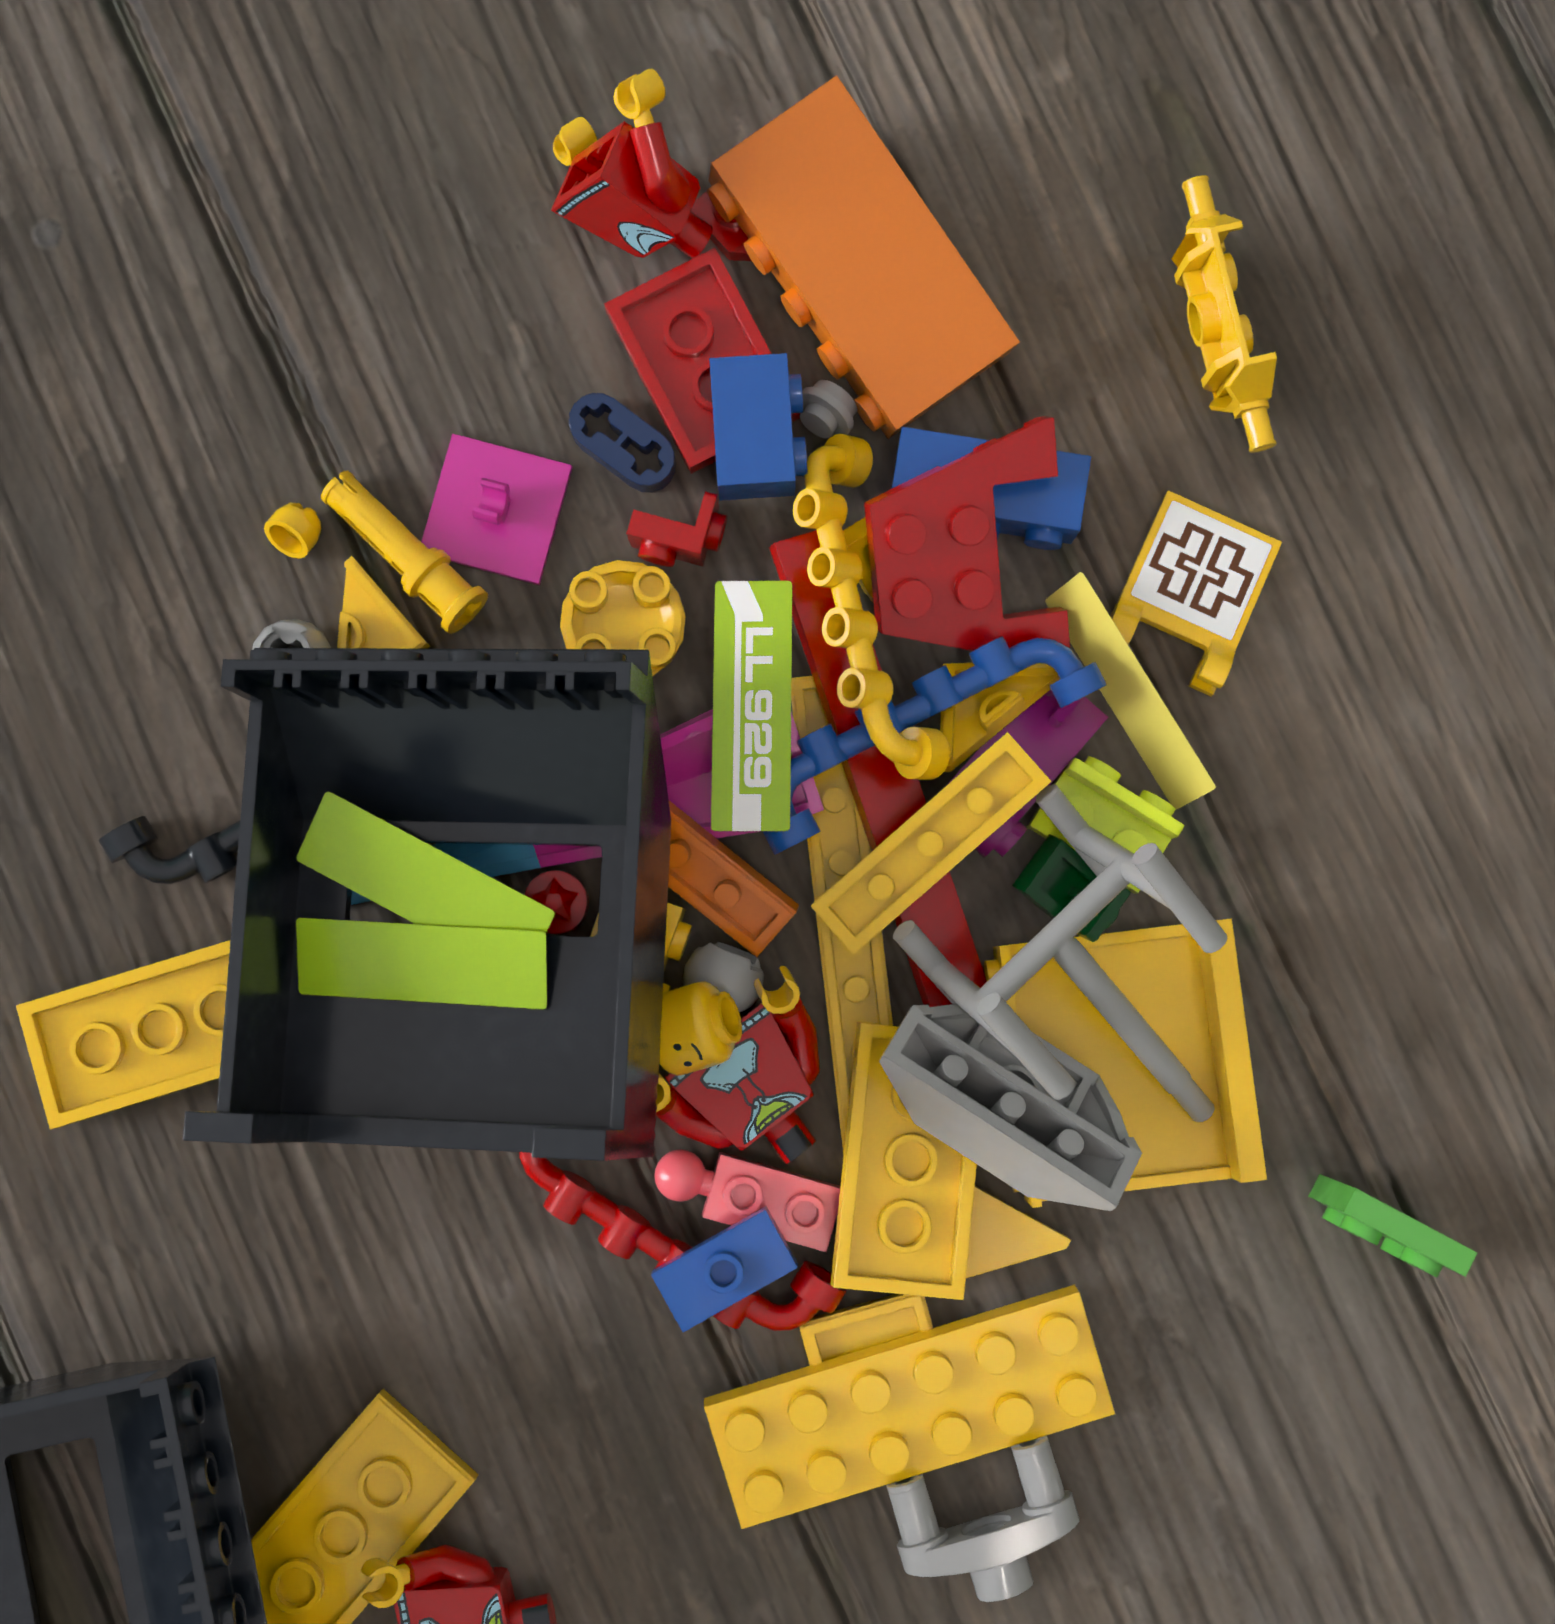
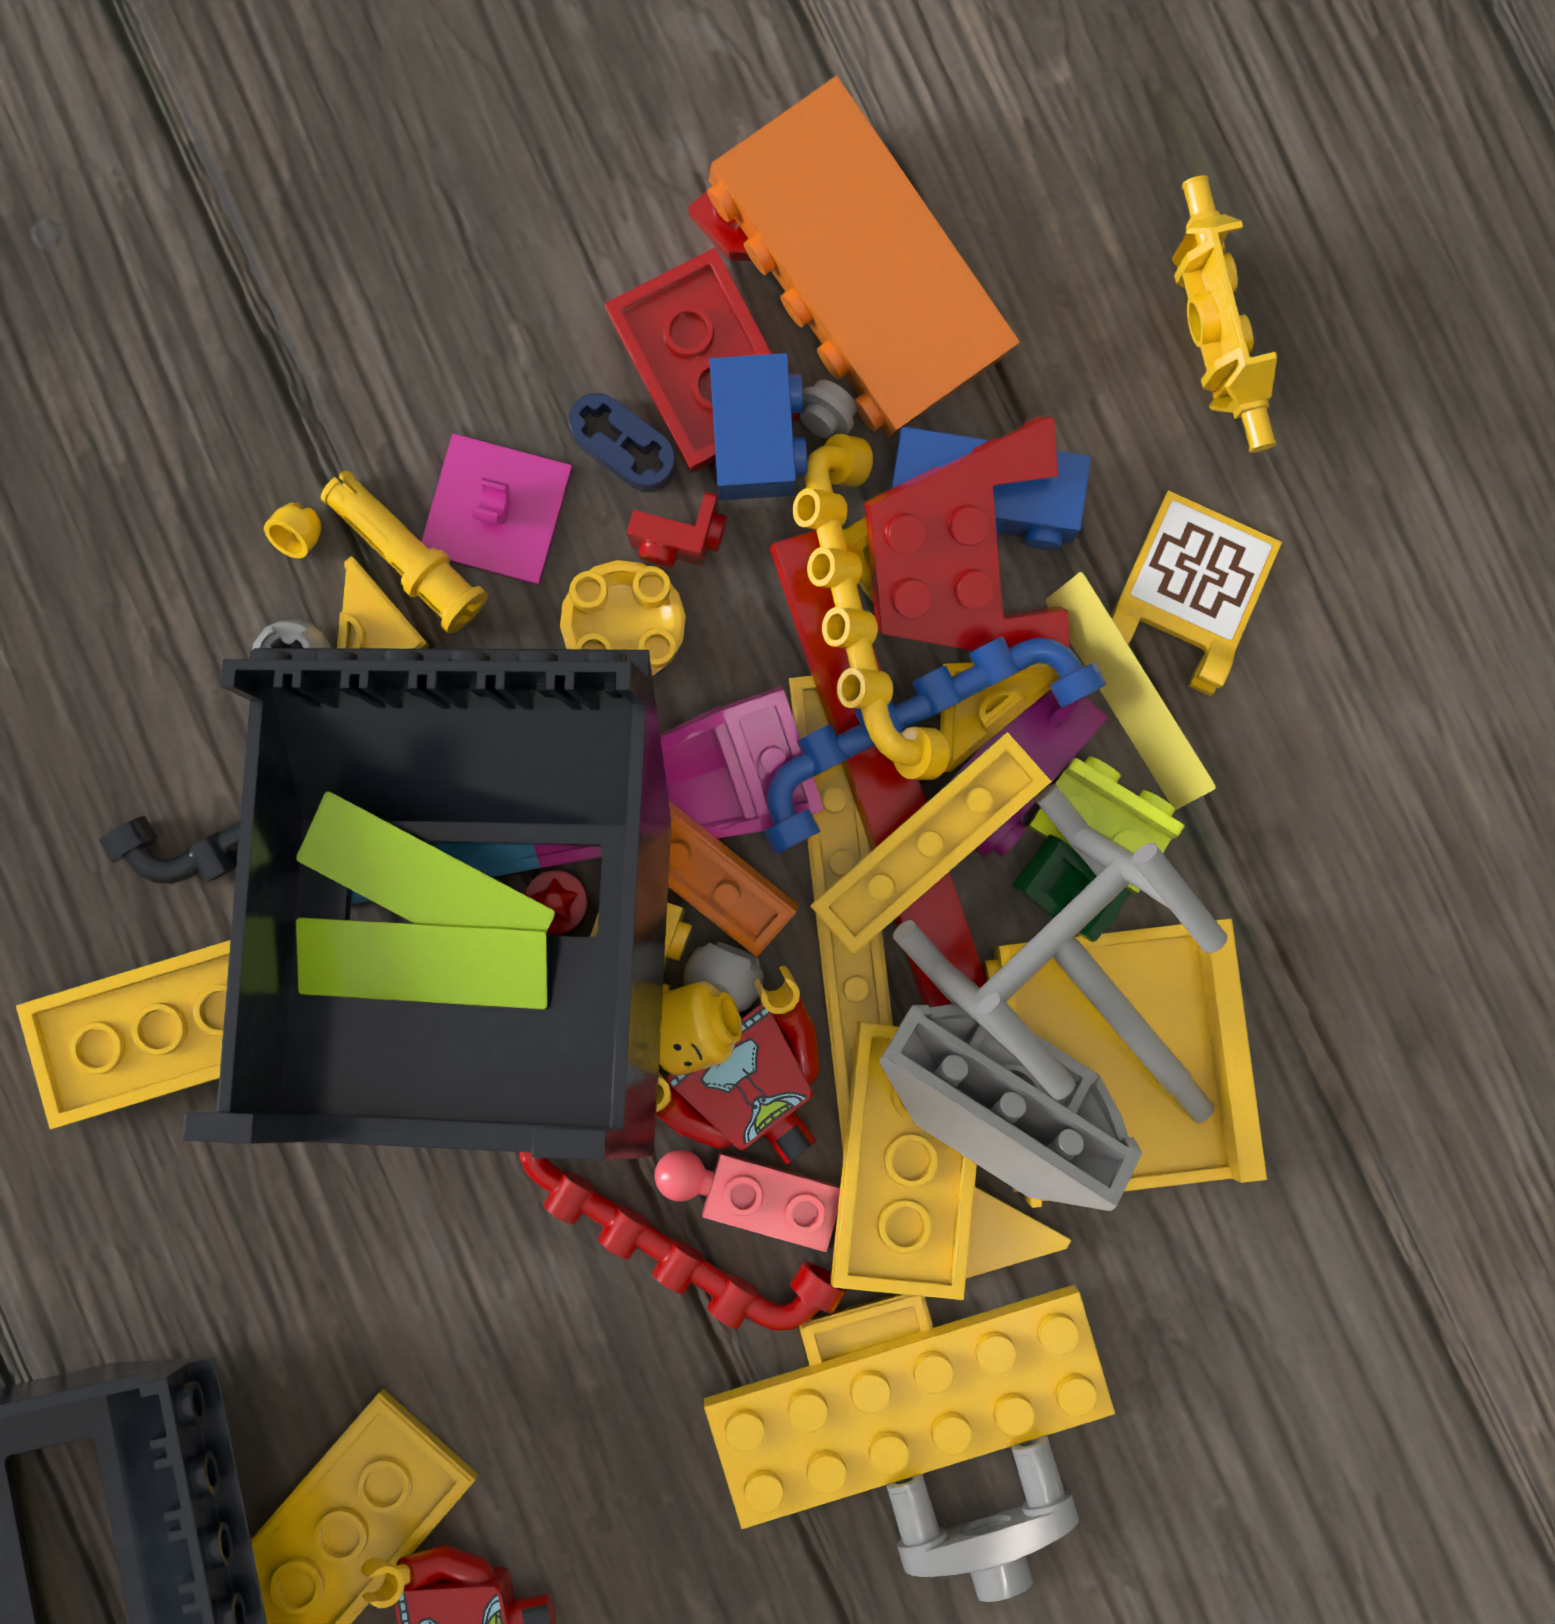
(627, 181): red torso -> none
(724, 1269): blue plate -> none
(752, 706): lime sticker -> none
(1403, 1235): bright green plate -> none

